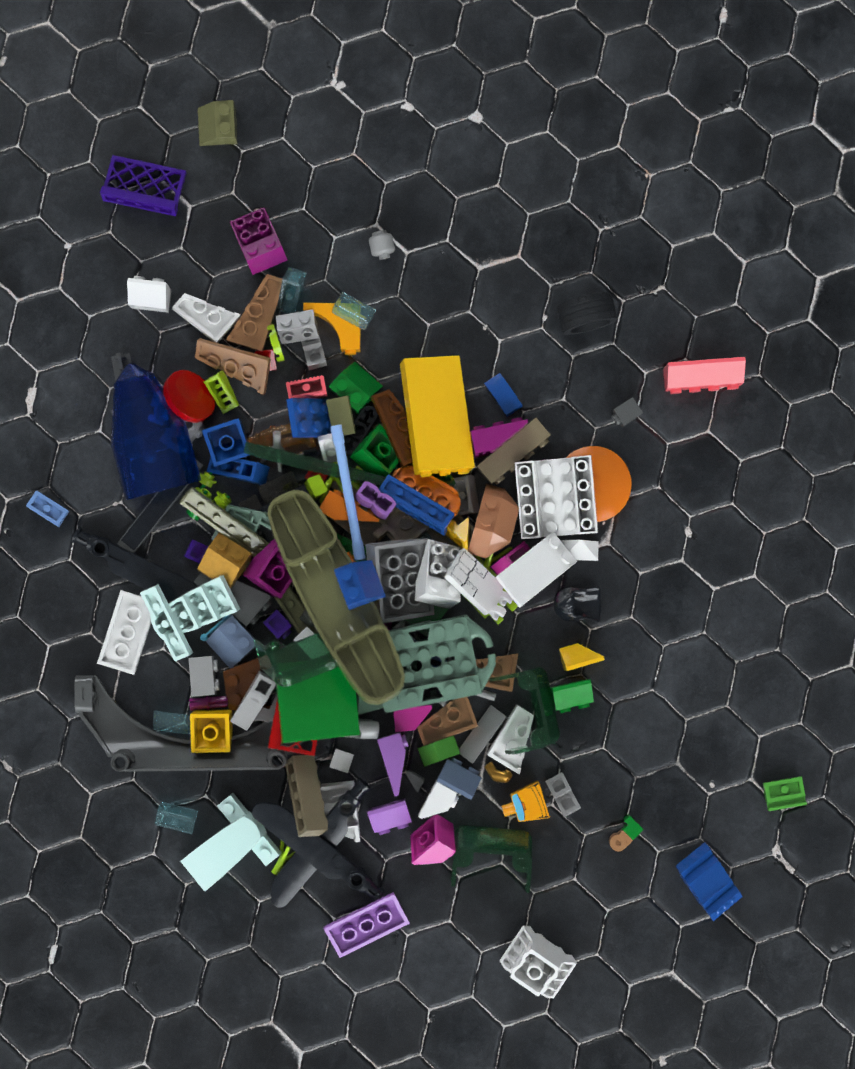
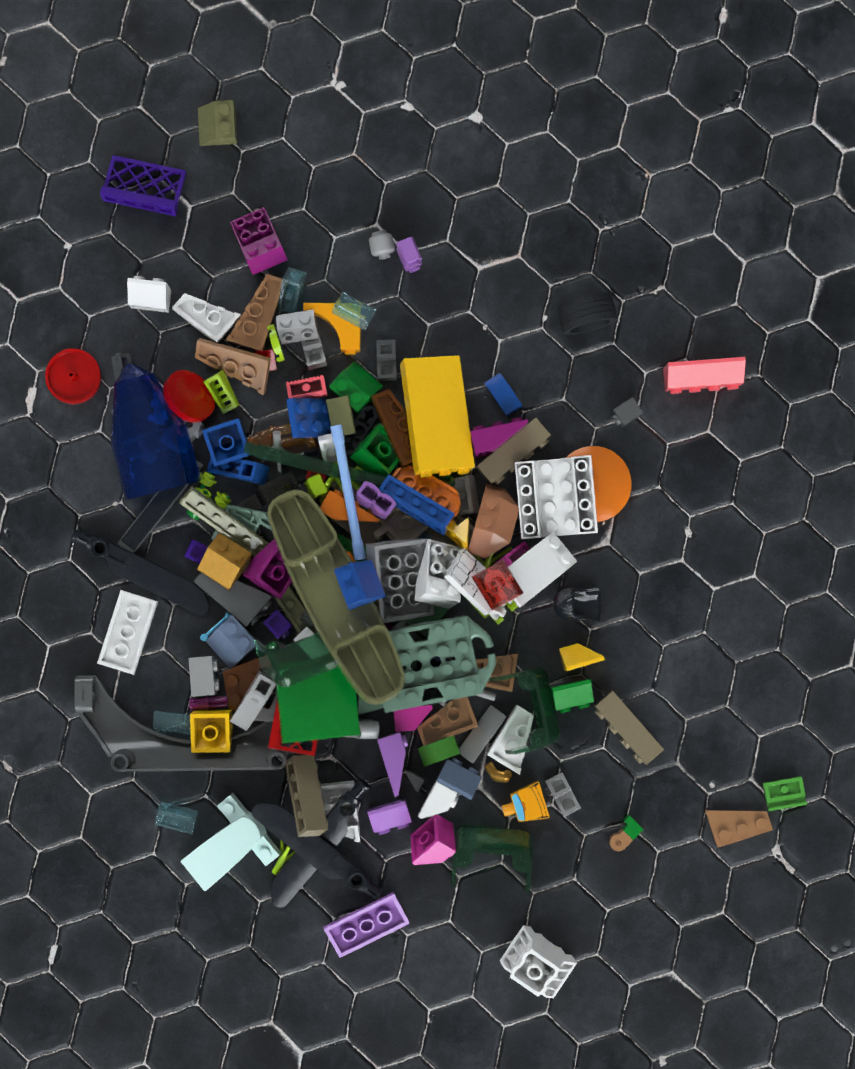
(47, 508): medium blue plate -> none
(73, 376): none -> red piece
(188, 612): light aqua slope -> none
(341, 760): white tile -> none
(386, 360): none -> dark grey slope
(409, 254): none -> medium lavender brick
(497, 584): none -> clear red tile
(582, 549): white slope -> none
(628, 727): none -> dark tan brick
(708, 881): blue slope -> none
(736, 825): none -> medium nougat wing

